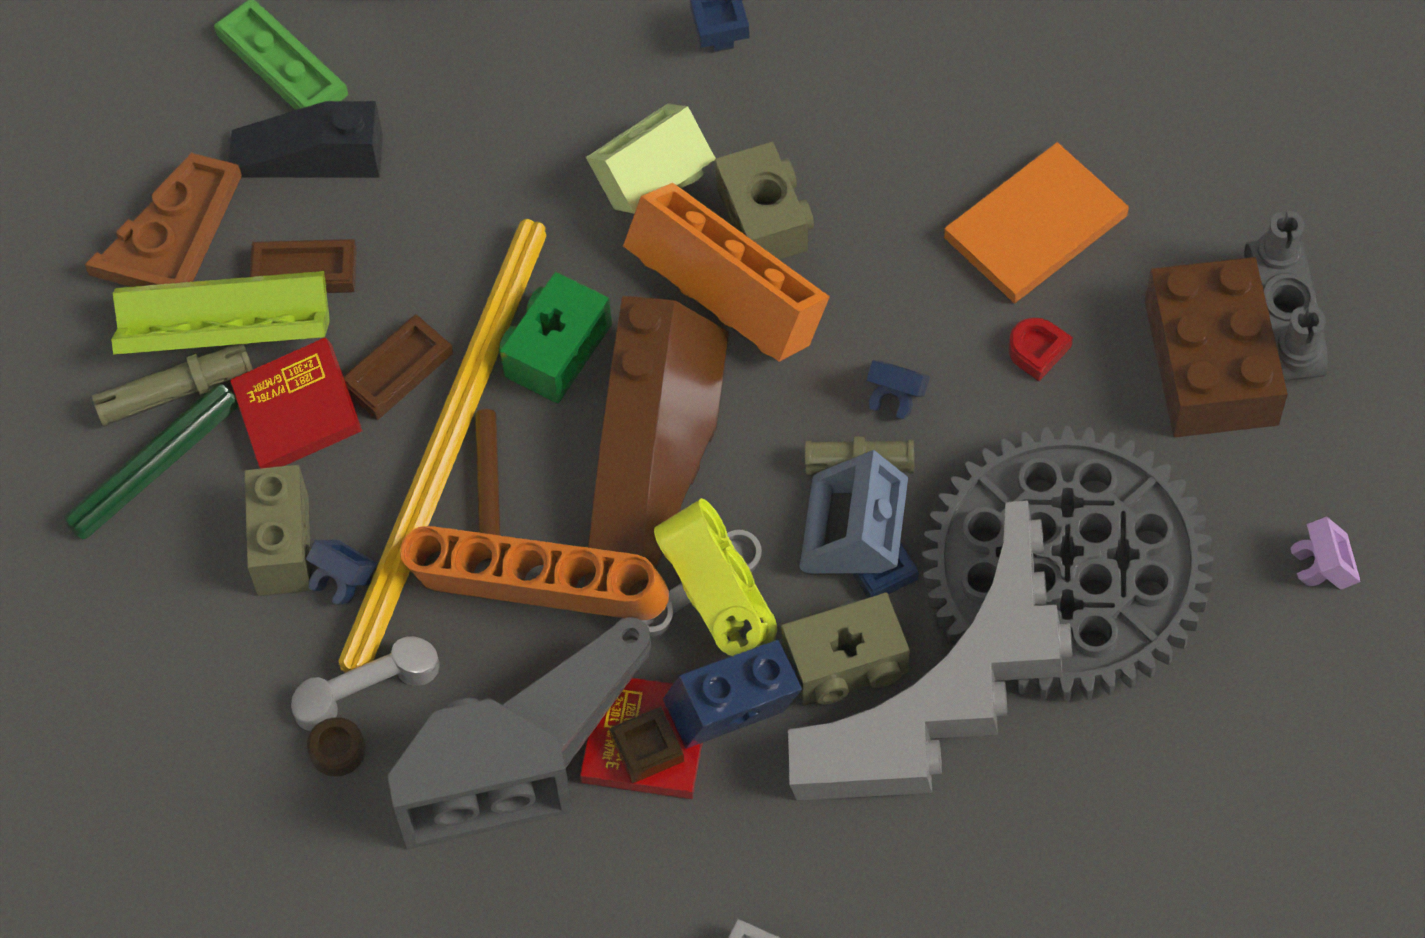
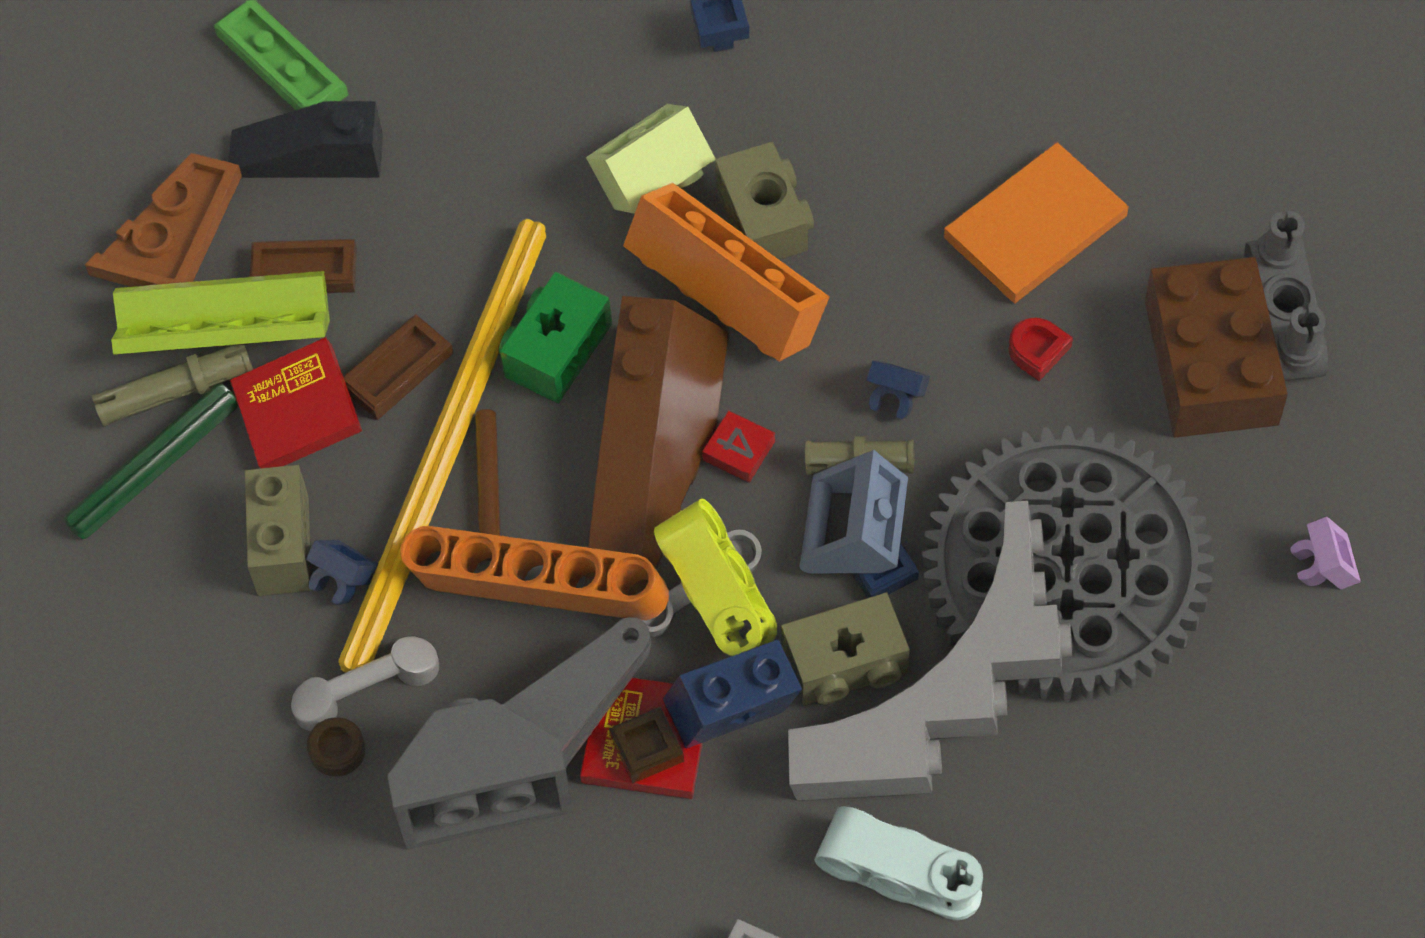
(738, 446): none -> red tile
(900, 864): none -> light aqua piece

